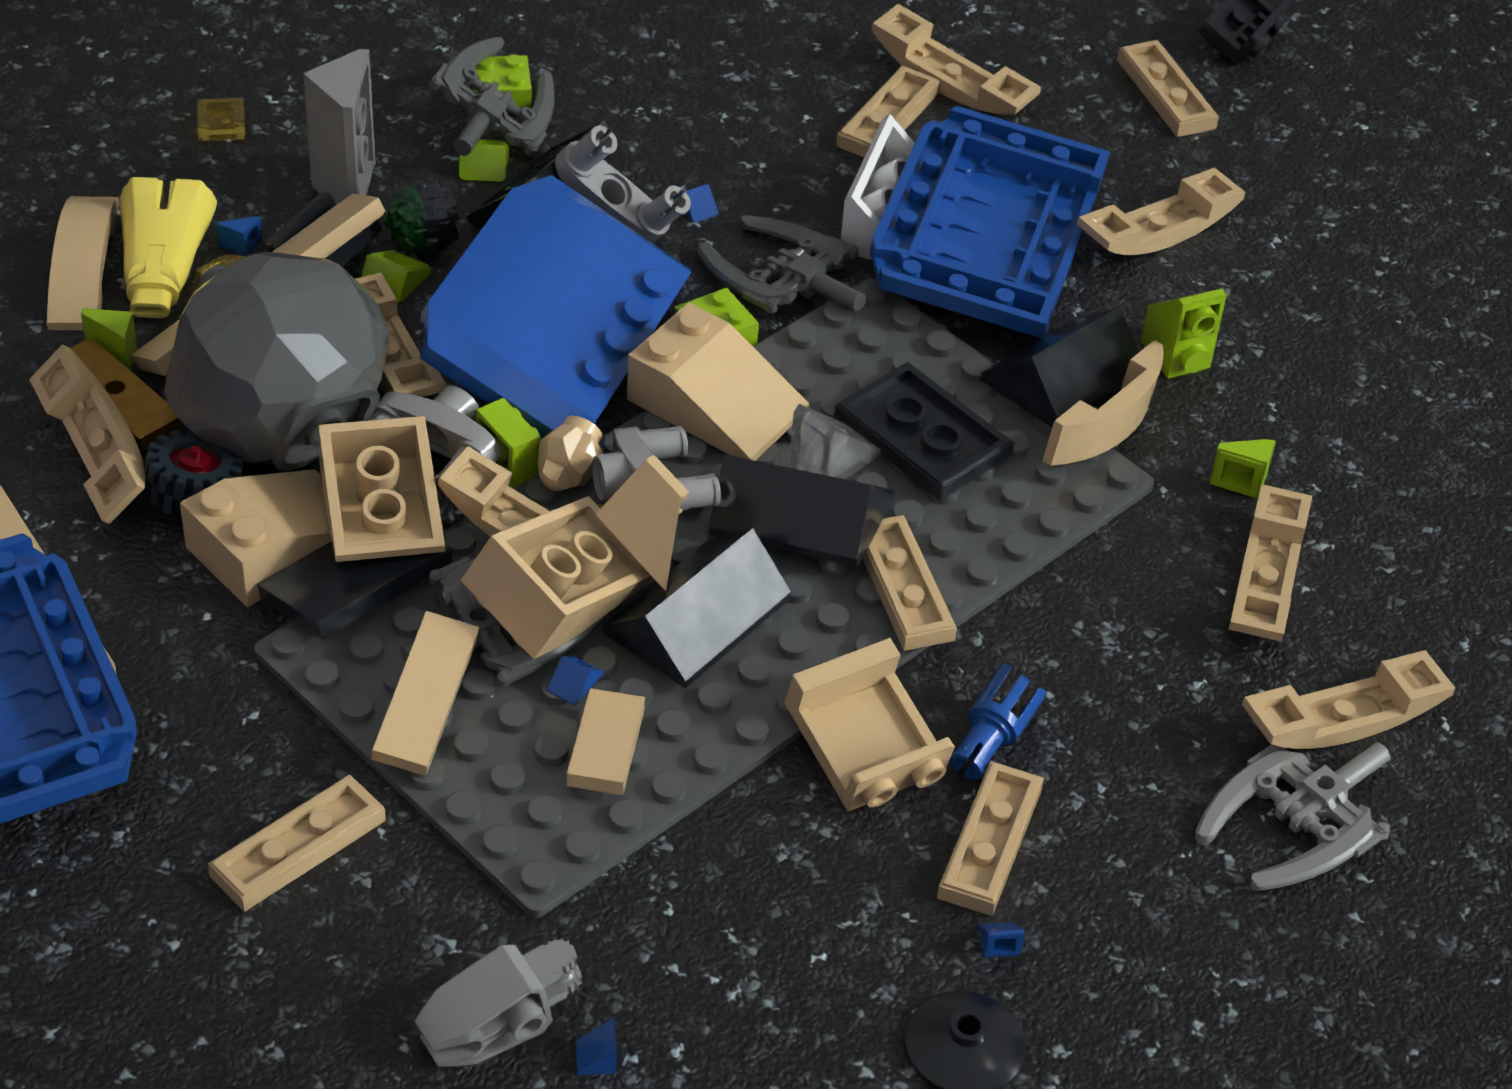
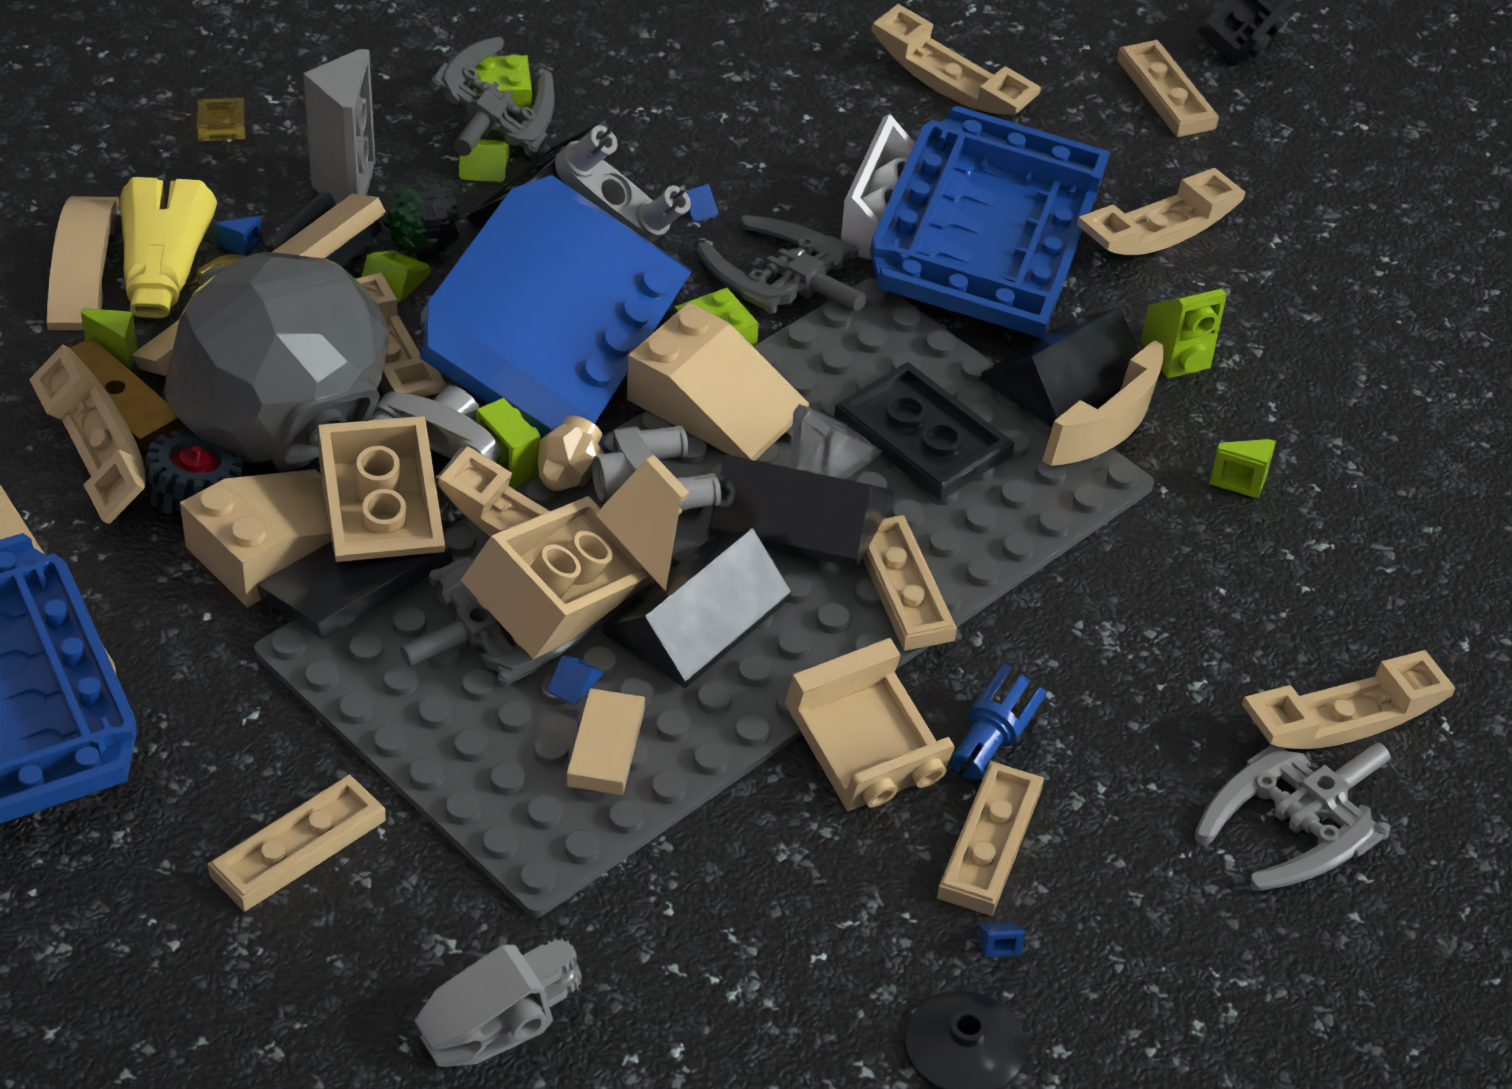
(425, 693): tan tile -> none
(597, 1050): blue piece -> none
(901, 96): tan tile -> none
(1270, 563): tan slope -> none

